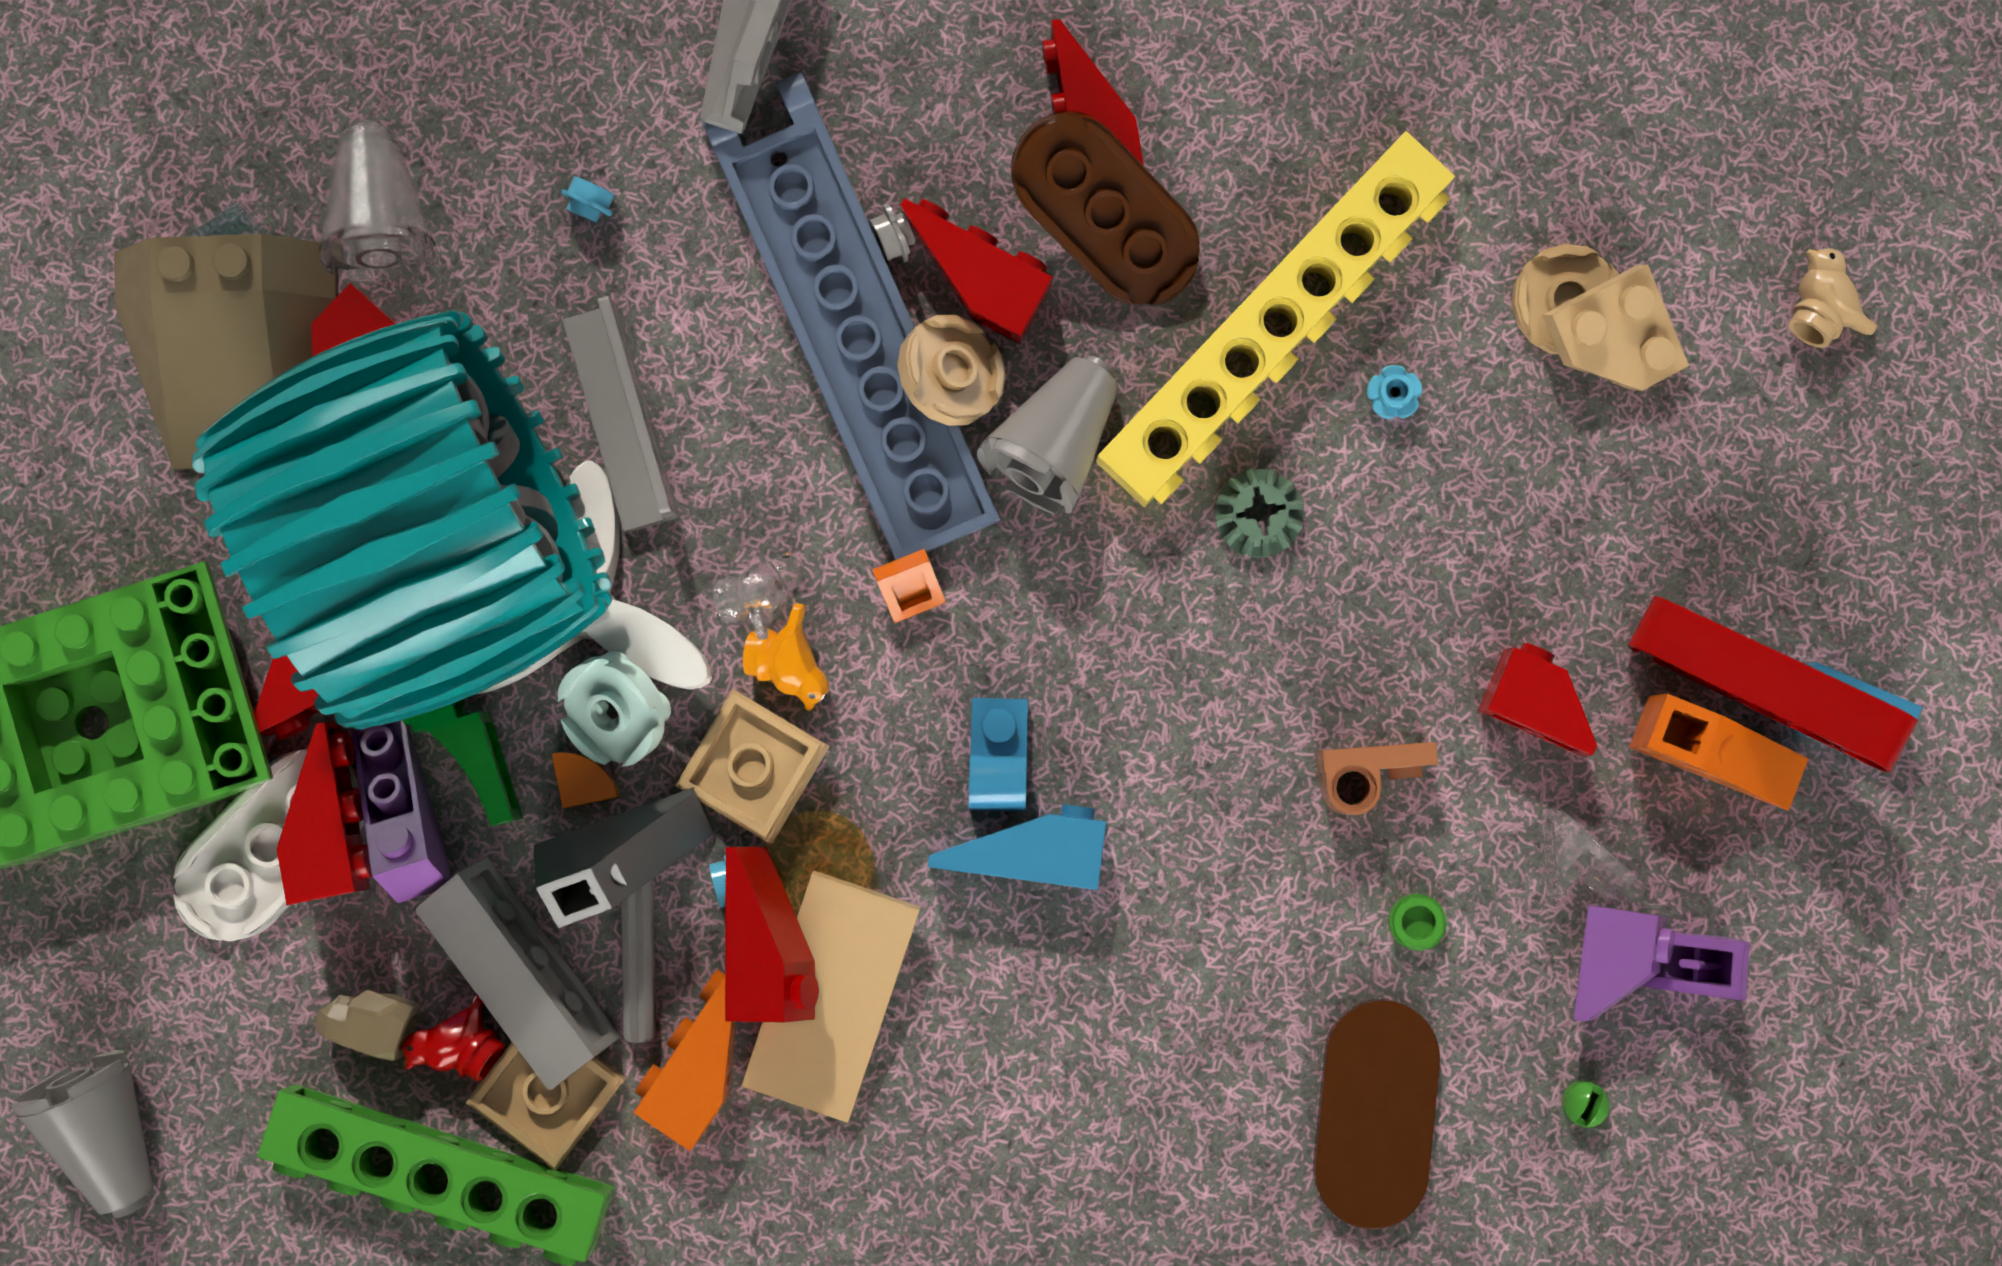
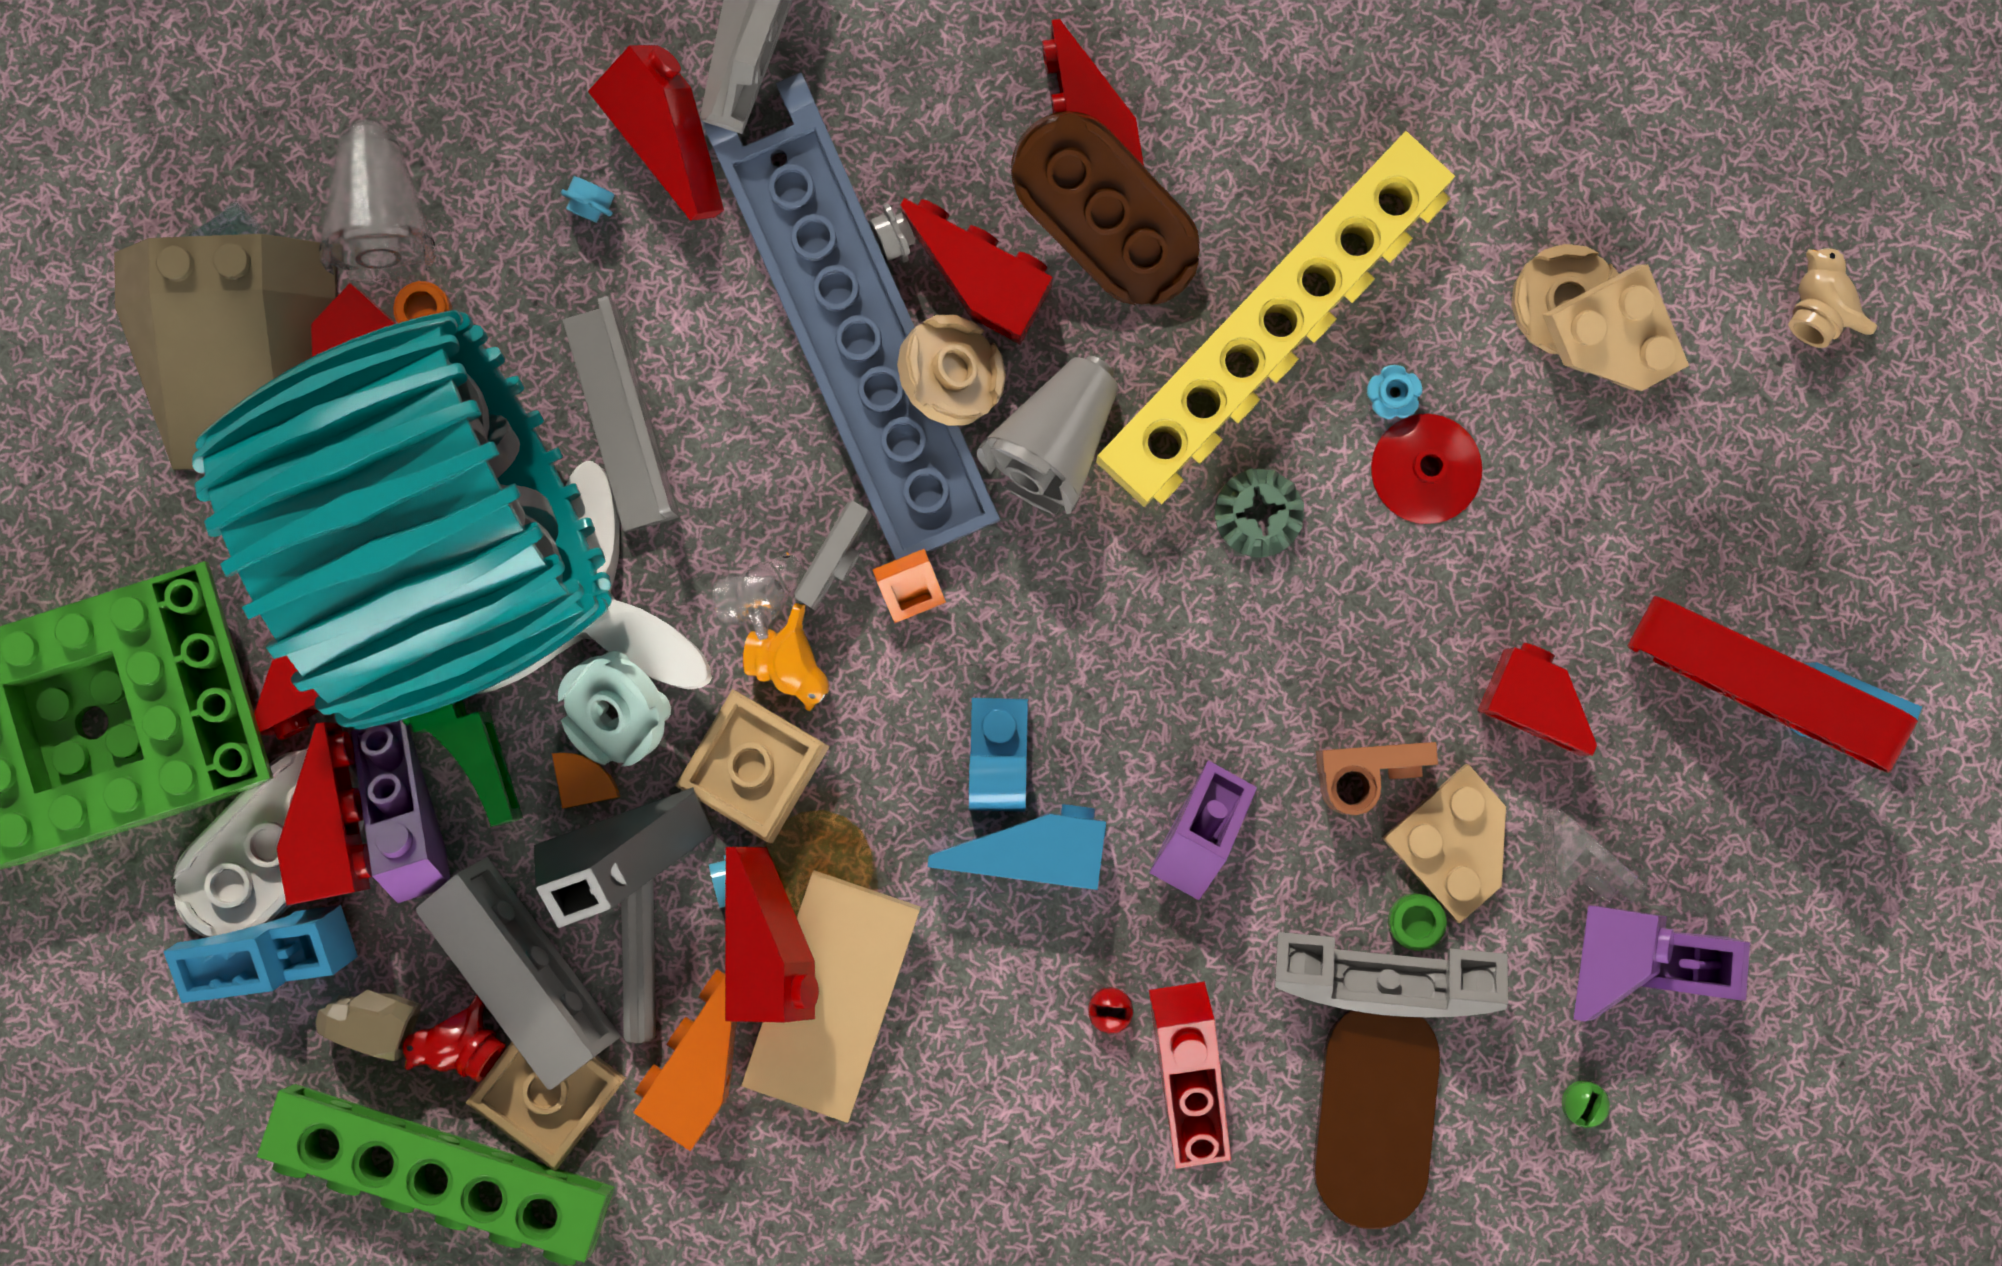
(93, 1131): light grey cone -> none
(262, 956): none -> dark azure slope
(420, 300): none -> orange tile
(662, 124): none -> red slope
(835, 556): none -> light grey plate
(1110, 998): none -> red hinge
(1190, 1074): none -> red slope
(1204, 831): none -> medium lavender slope
(1391, 984): none -> light grey slope
(1404, 485): none -> red dish
(1455, 843): none -> tan plate
(1718, 750): orange slope -> none

